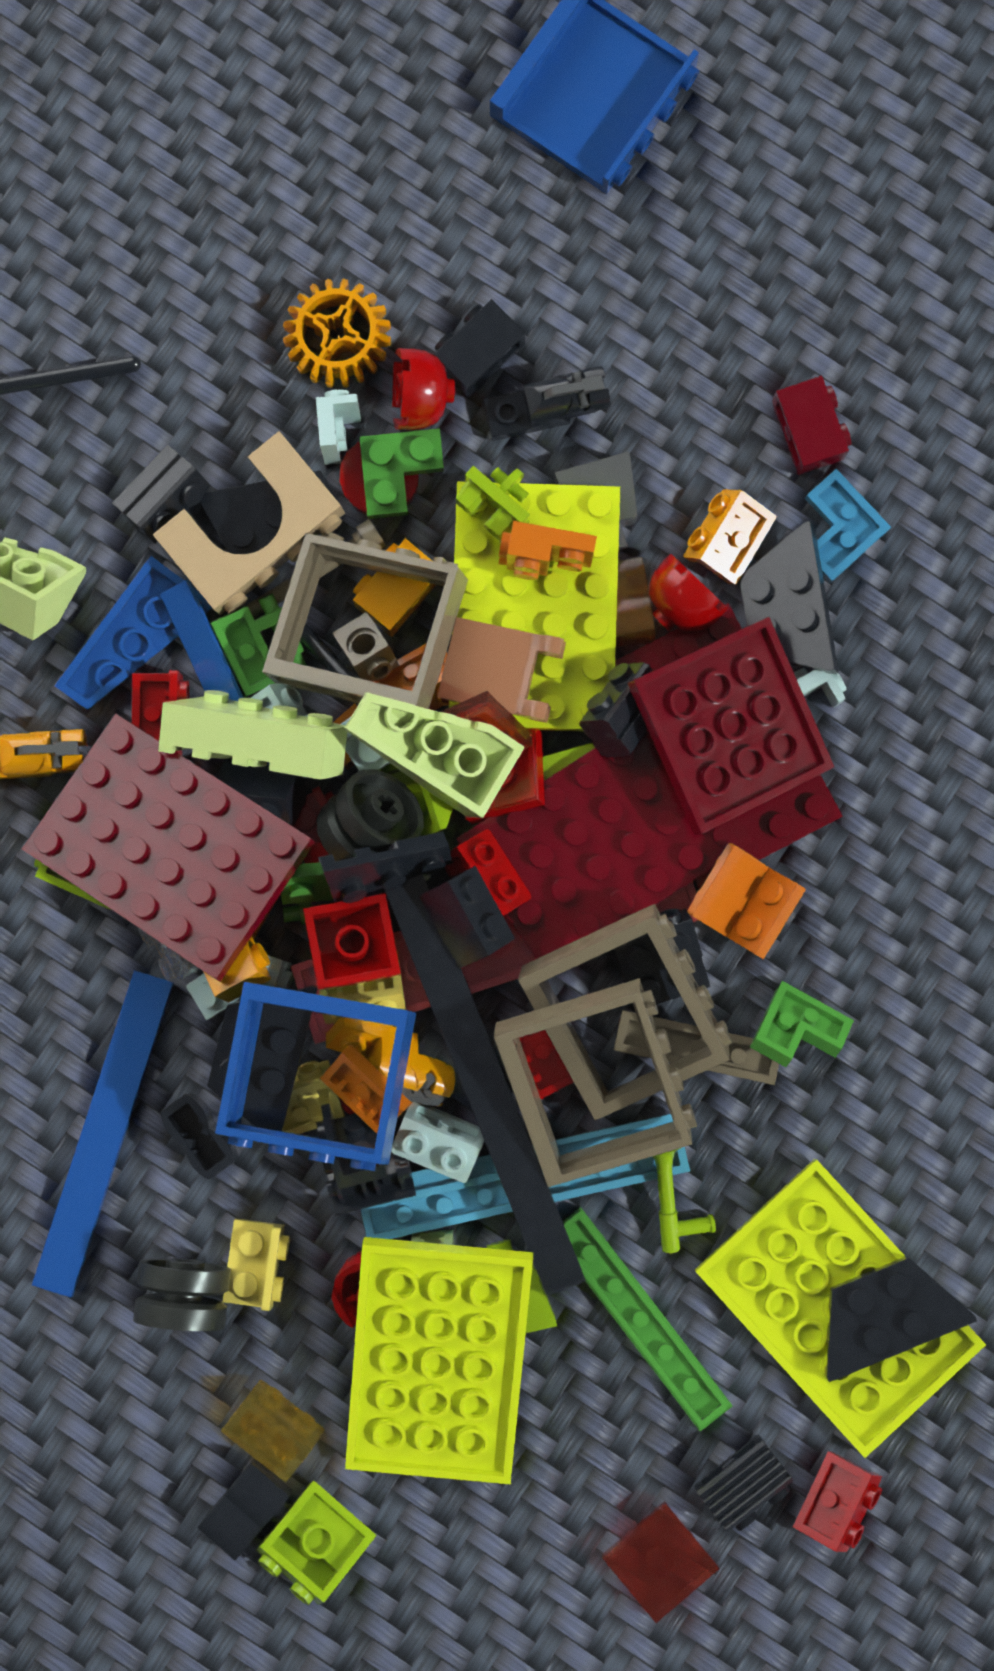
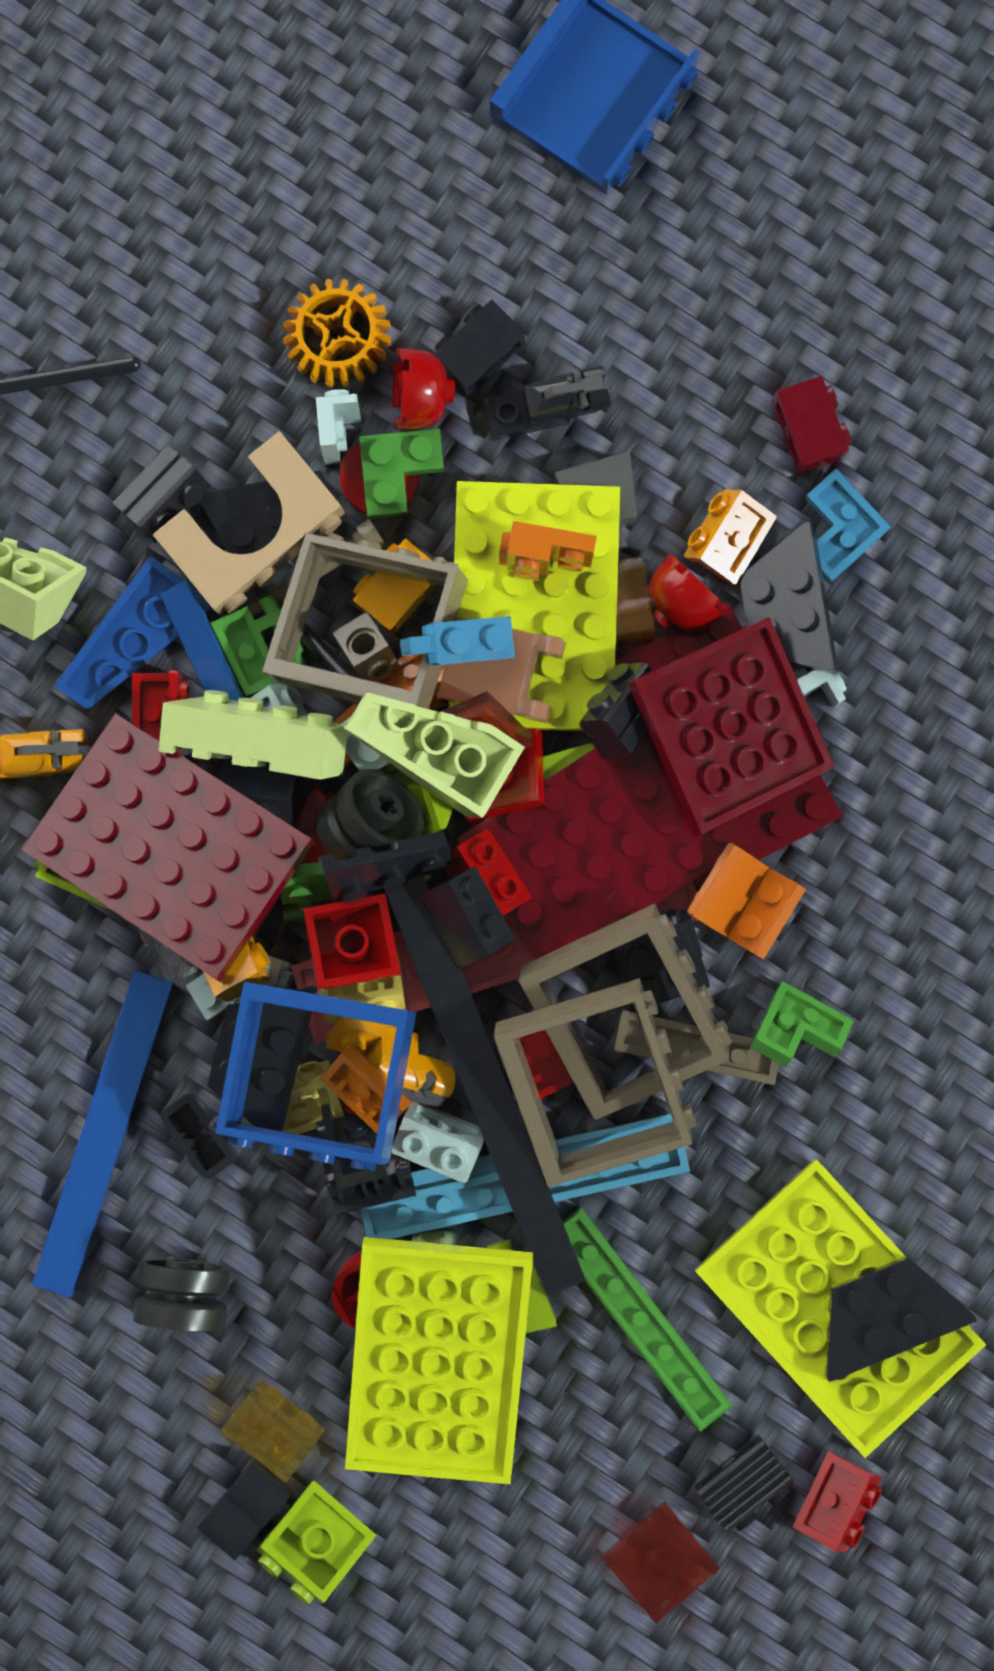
(255, 1263): light yellow bracket -> none
(463, 641): none -> dark azure hinge
(481, 489): lime hips -> none
(670, 1227): lime piece -> none

